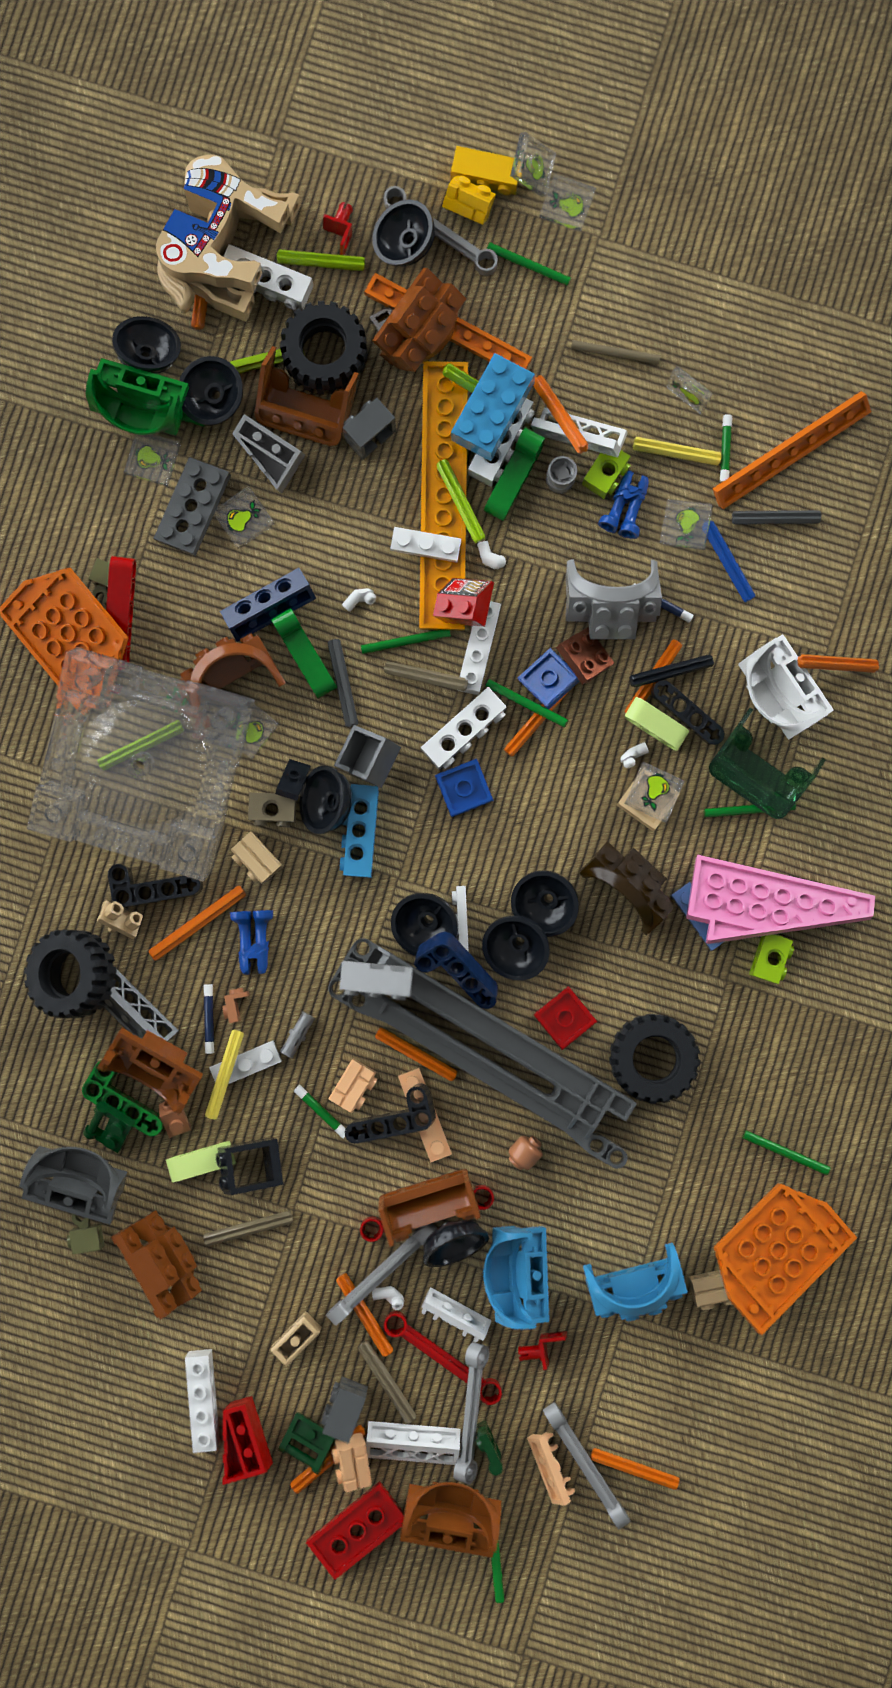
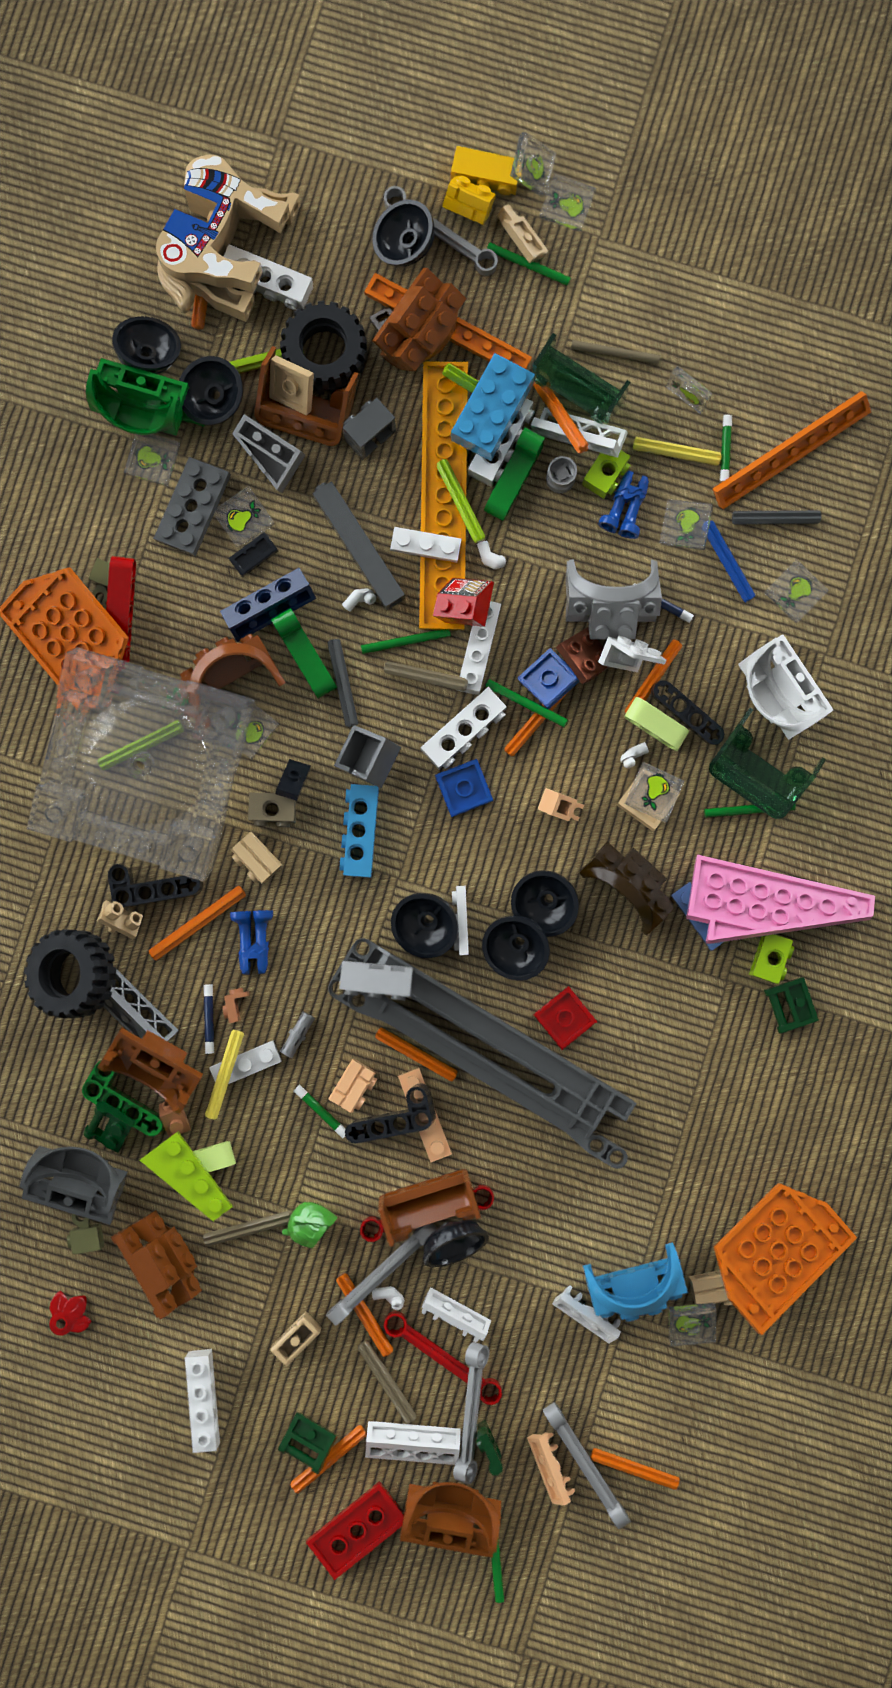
(70, 1311): none -> red plate
(186, 1174): none -> lime wing
(244, 1442): red wedge -> none
(253, 554): none -> black plate
(271, 1163): black window -> none
(291, 385): none -> tan plate
(309, 1223): none -> bright green helmet
(320, 260): lime axle -> none
(325, 800): black hat -> none
(339, 225): red bracket -> none
(343, 1413): dark grey piece -> none
(353, 1463): light nougat brick -> none
(358, 545): none -> dark grey brick
(481, 989): dark blue beam -> none
(518, 1274): dark azure piece -> none
(522, 234): none -> tan hinge
(525, 1152): nougat head -> none
(540, 1351): red bracket -> none
(559, 805): none -> light nougat brick
(577, 383): none -> clear green windscreen
(586, 1316): none -> white plate
(628, 655): none -> white bracket
(671, 670): black axle -> none
(685, 1064): black tyre -> none
(692, 1324): none -> clear tile
(785, 1152): green bar -> none
(796, 591): none -> clear tile
(798, 1001): none -> dark green plate
(838, 663): orange axle -> none

